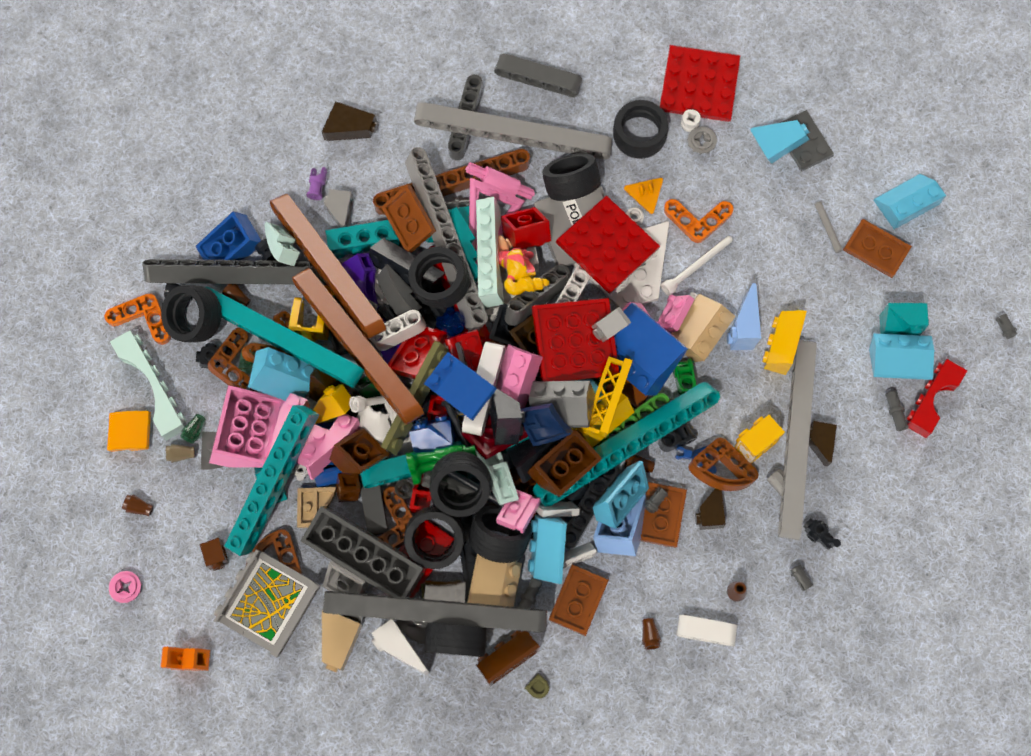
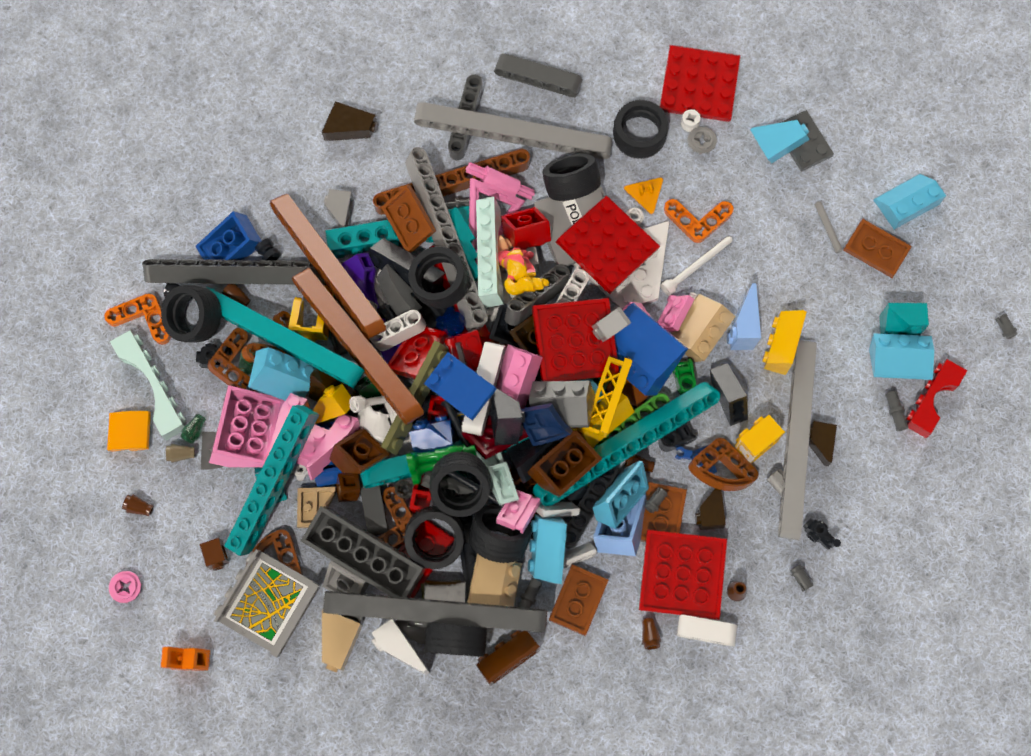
(281, 244): light aqua slope -> none
(316, 184): medium lavender piece -> none
(538, 687): olive tile -> none
(683, 574): none -> red plate
(732, 395): none -> slope

